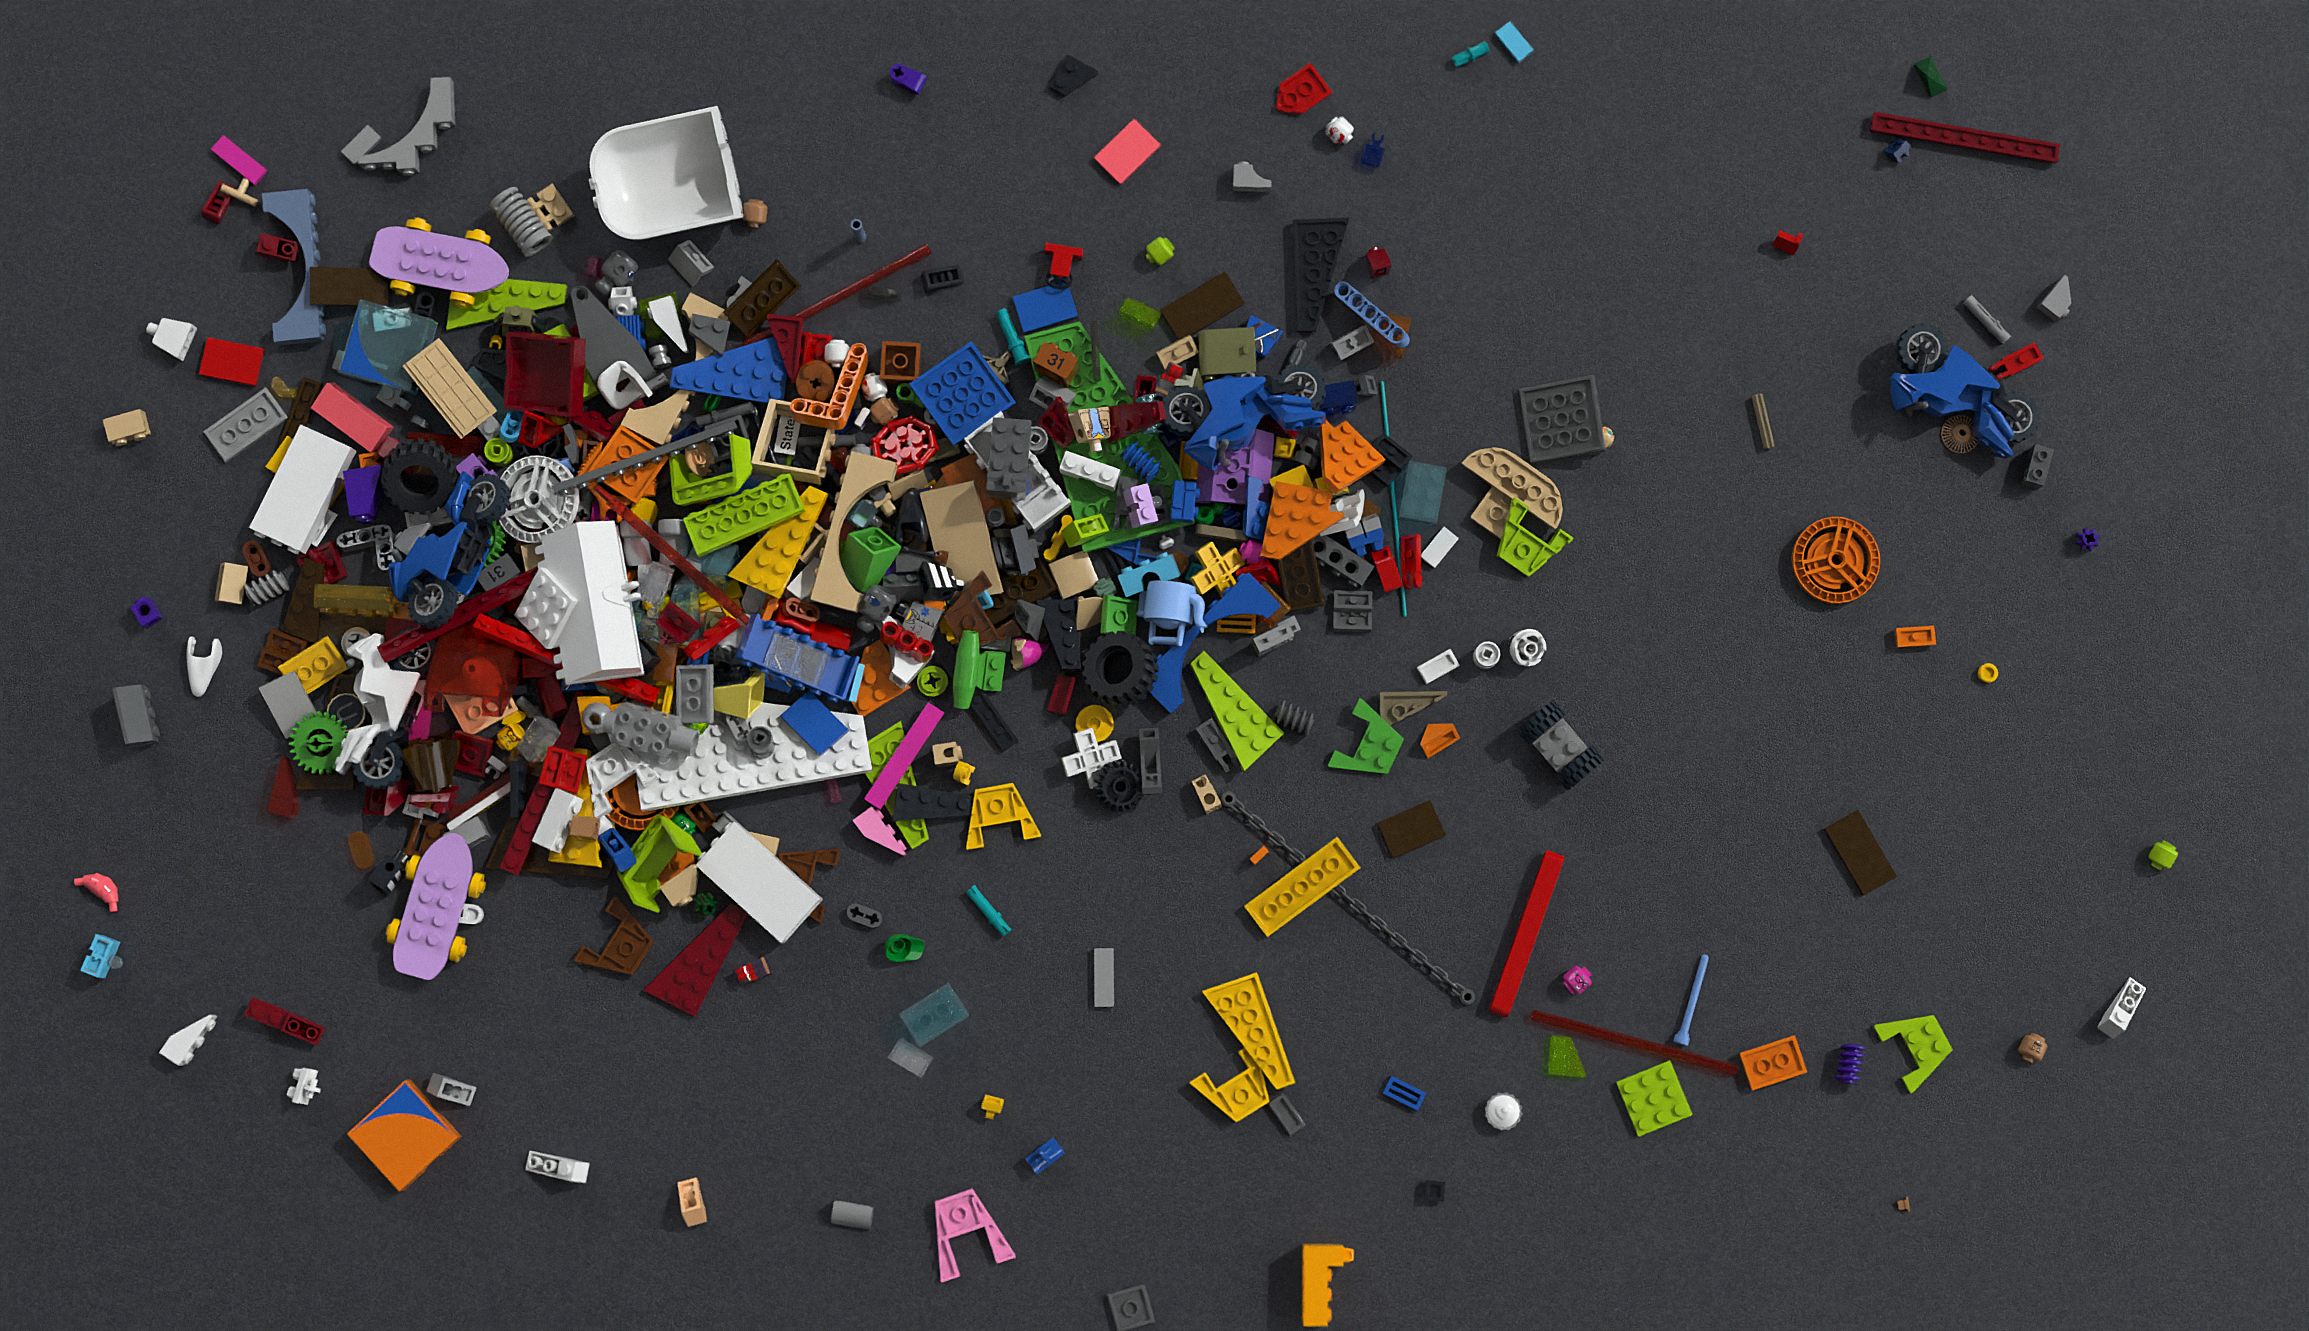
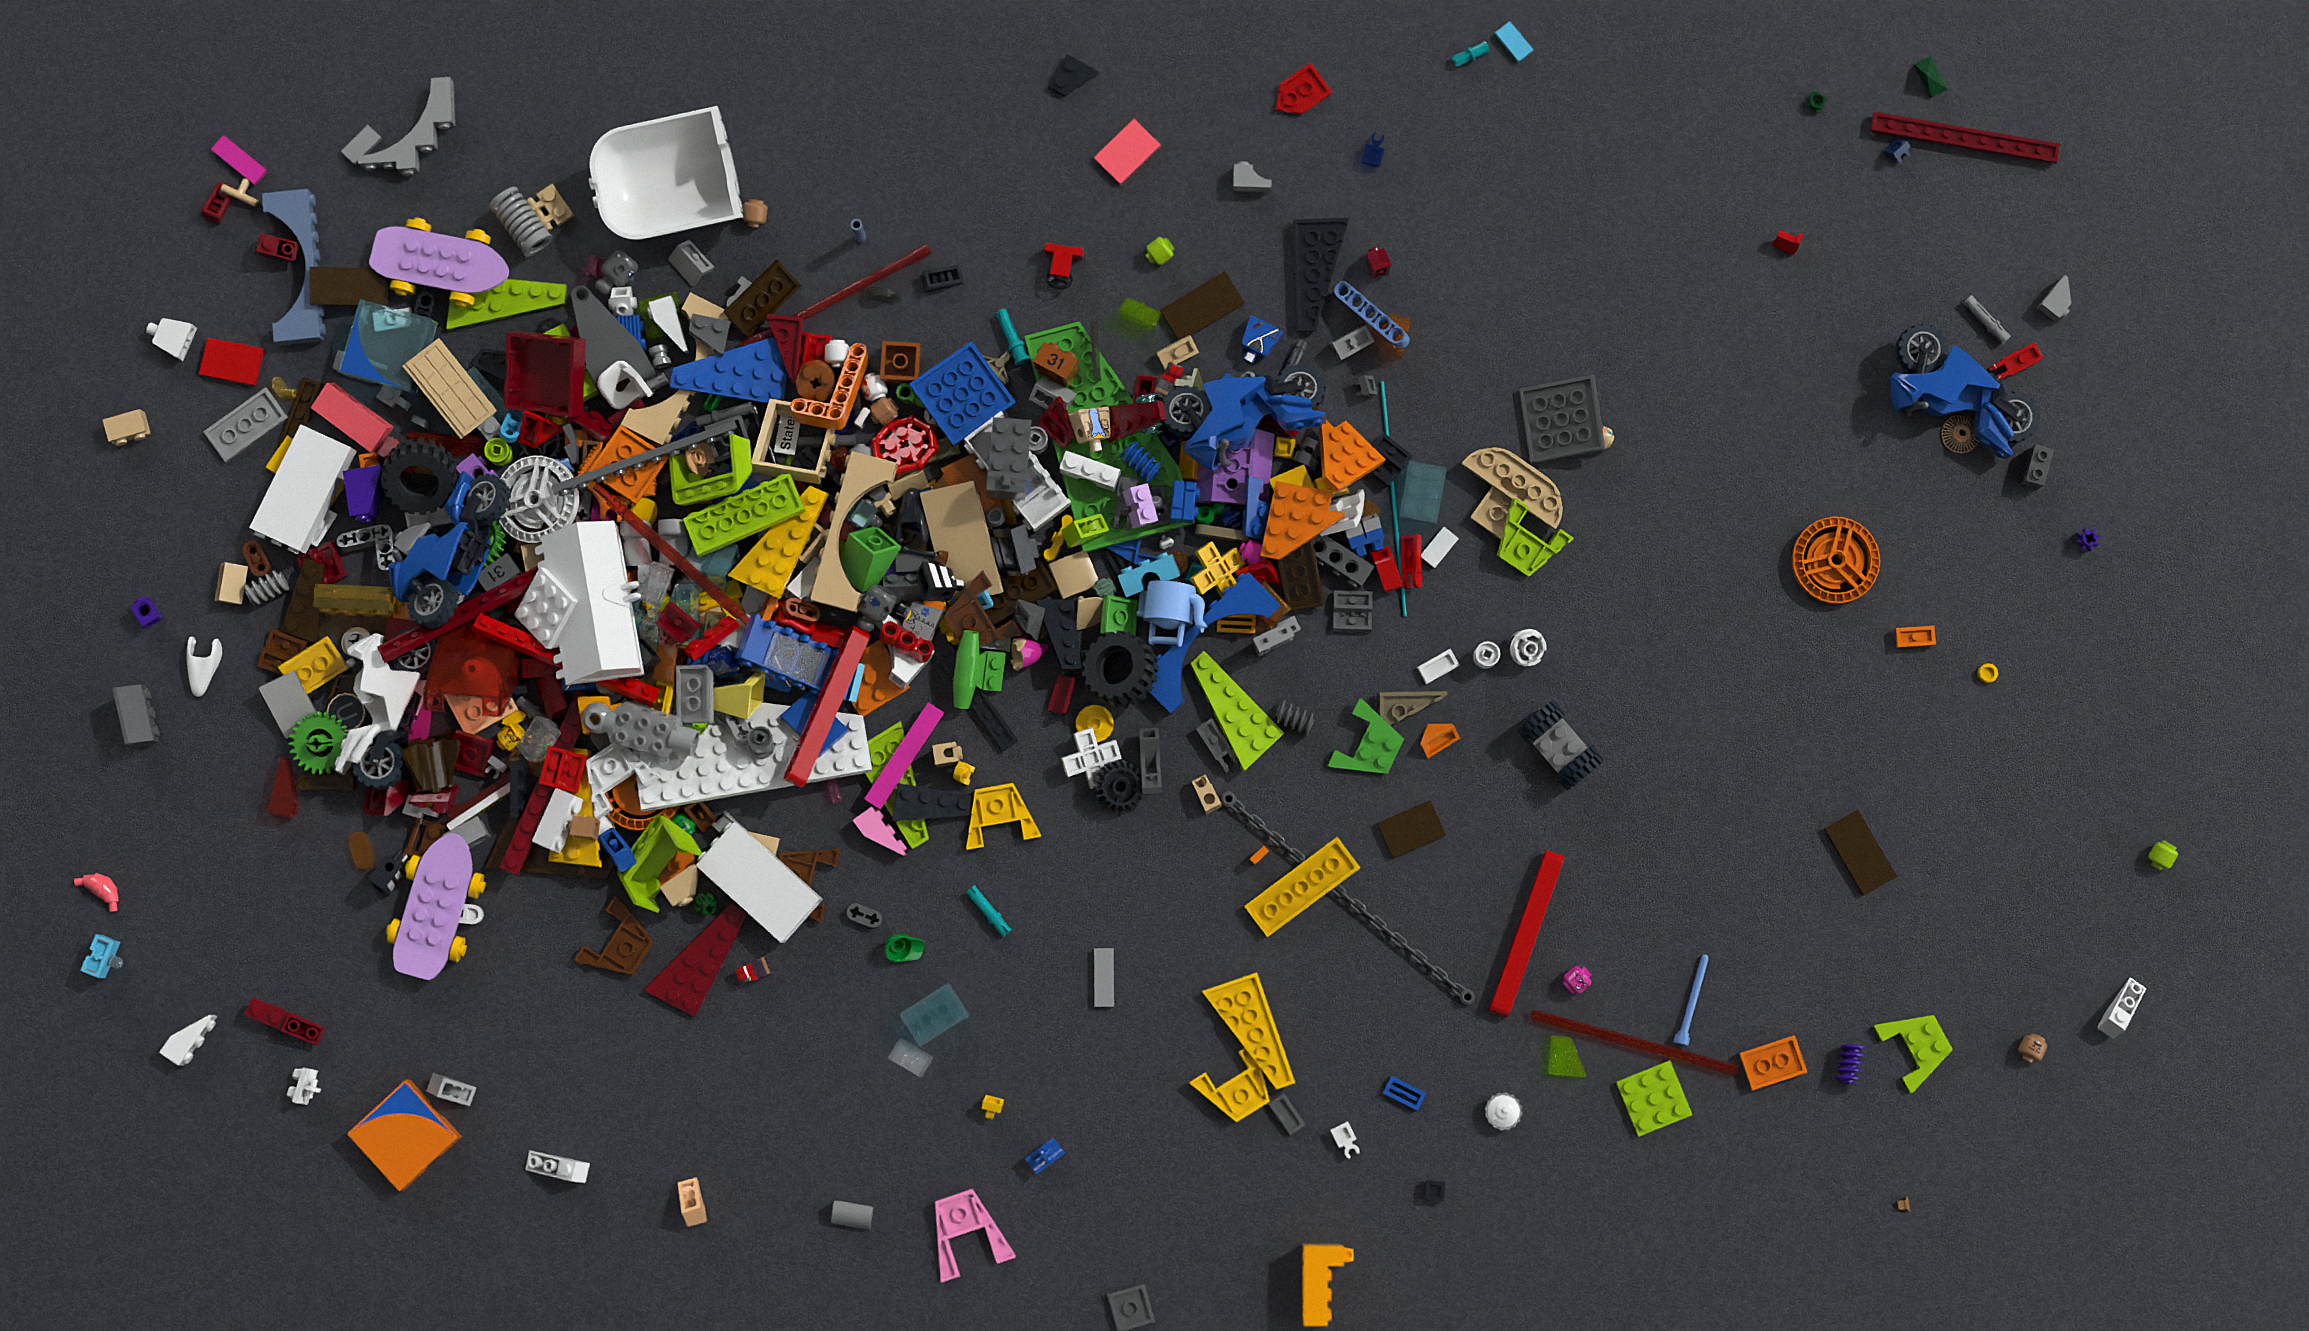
(516, 320): torso -> none
(722, 662): none -> clear blue brick
(826, 706): none -> beam
(910, 80): dark purple piece -> none
(923, 678): lime gear -> none
(1044, 307): blue tile -> none
(1223, 352): olive door -> none
(1339, 130): white head -> none
(1339, 398): clear blue piece -> none
(1344, 1136): none -> white plate
(1763, 422): dark tan axle -> none
(1814, 96): none -> dark green plate

